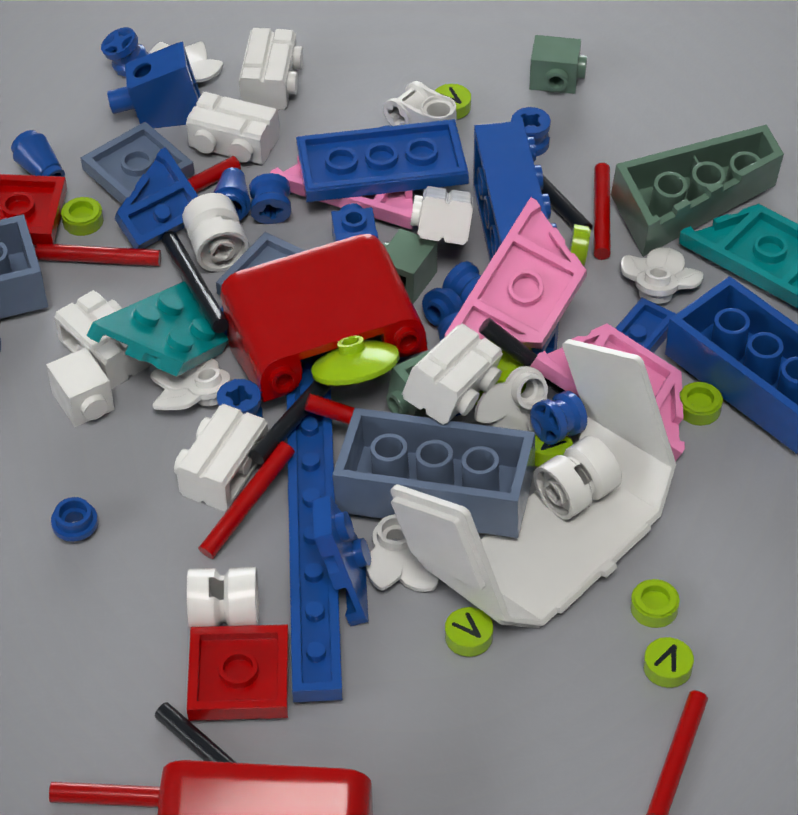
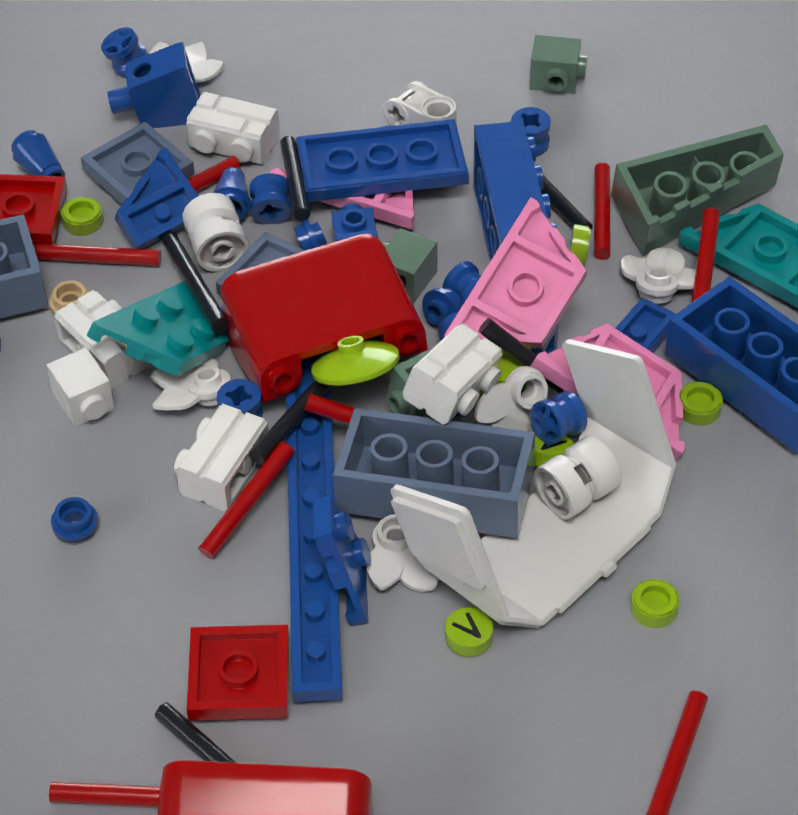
(66, 293): none -> tan plate
(208, 588): white wheel -> none
(270, 67): white brick -> none
(295, 178): none -> black bar
(310, 235): none -> blue plate
(443, 215): white brick -> none
(460, 95): lime tile -> none
(668, 662): lime tile -> none
(706, 252): none -> red bar

